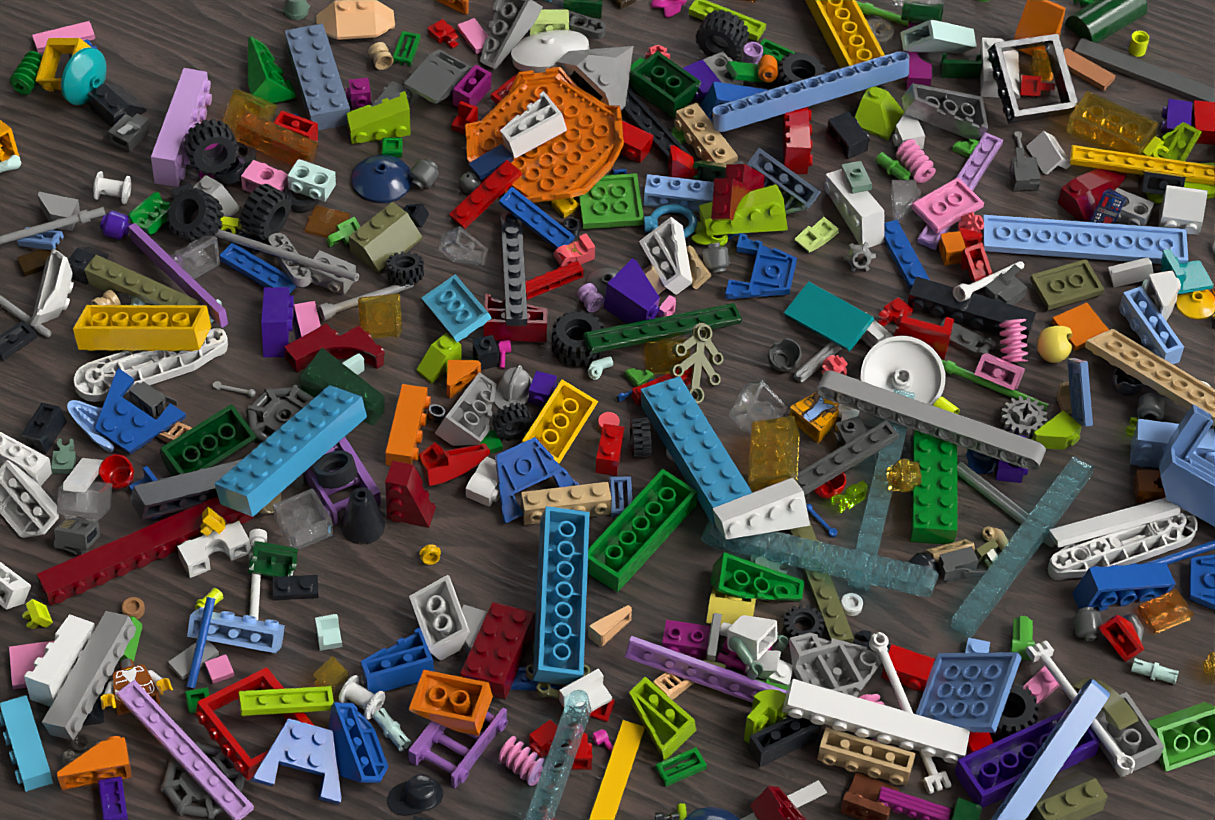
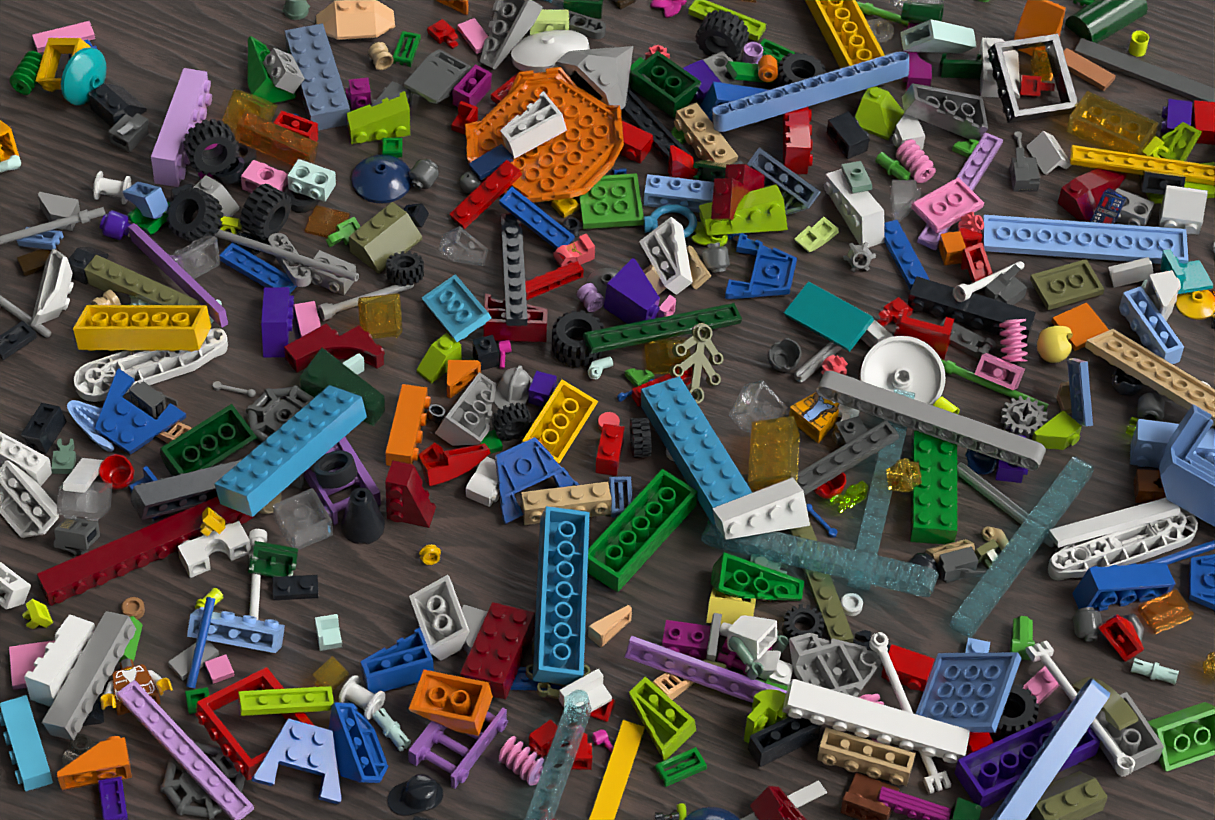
(148, 199): none -> medium blue arch
(283, 70): none -> light grey brick

